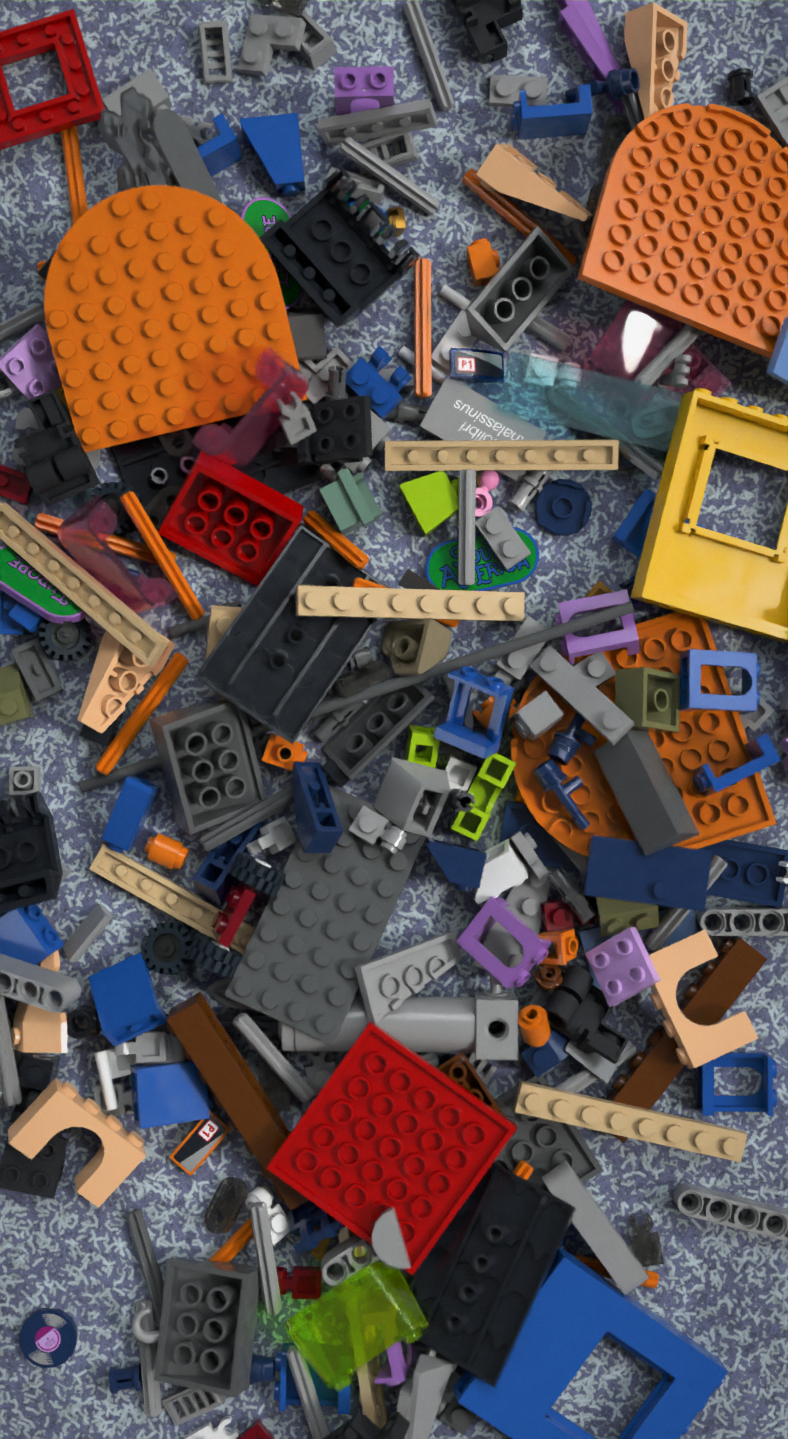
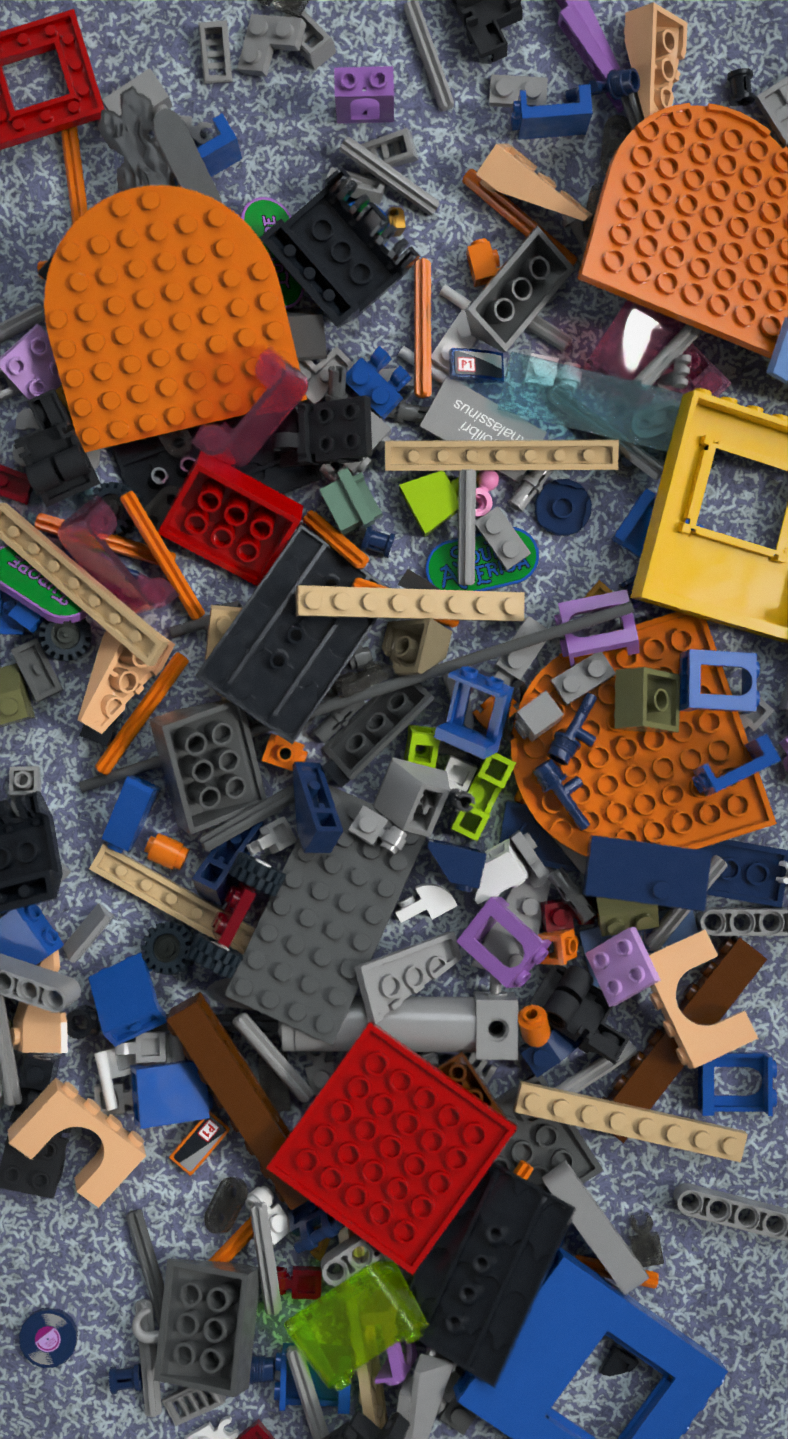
(278, 150): blue slope -> none
(295, 419): light grey plate -> none
(377, 541): none -> dark blue bush
(378, 122): light grey plate -> none
(388, 1240): light grey tile -> none
(432, 897): none -> white brick
(544, 982): reddish brown plate -> none
(581, 695): light grey plate -> none
(594, 1062): dark grey sticker -> none
(617, 1362): none -> black tile
(645, 792): dark grey slope -> none

